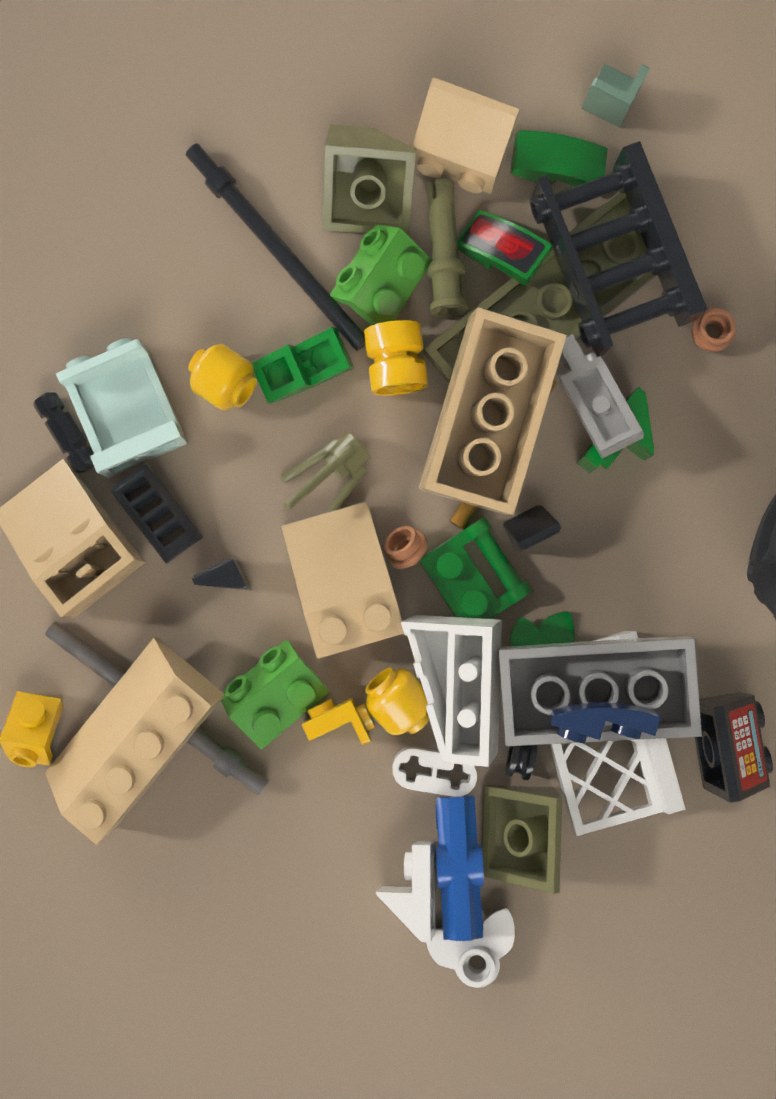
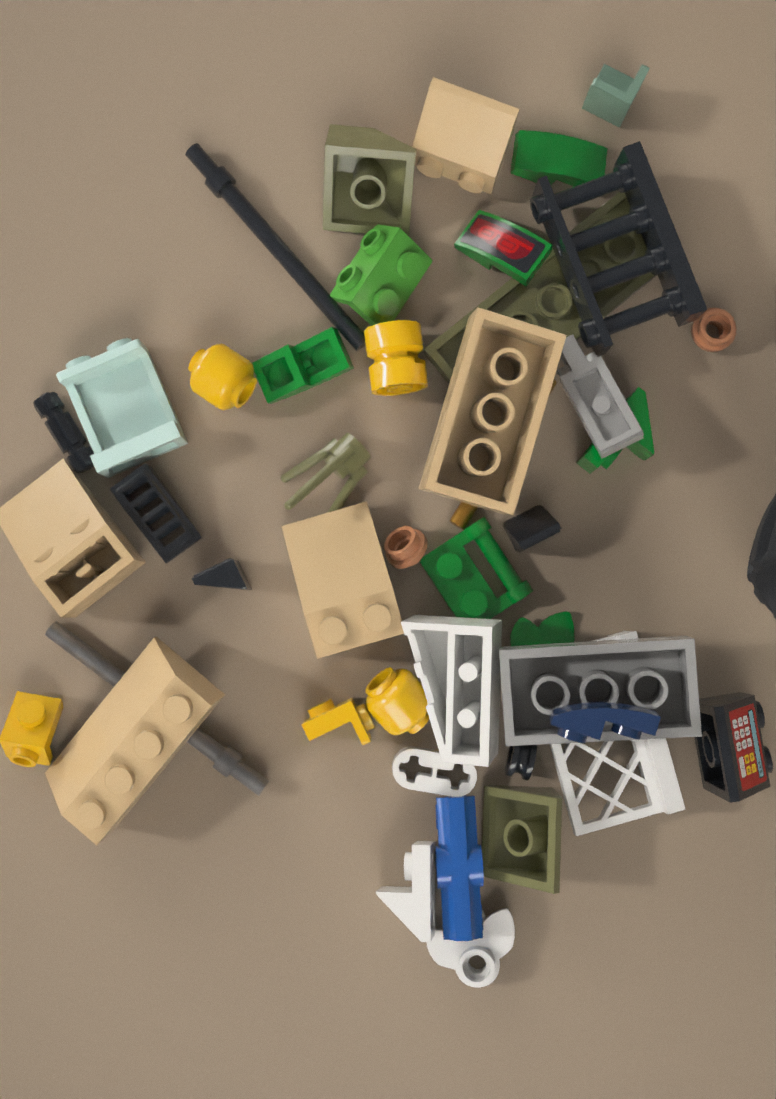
(272, 694): bright green bracket -> none
(446, 267): olive pin -> none

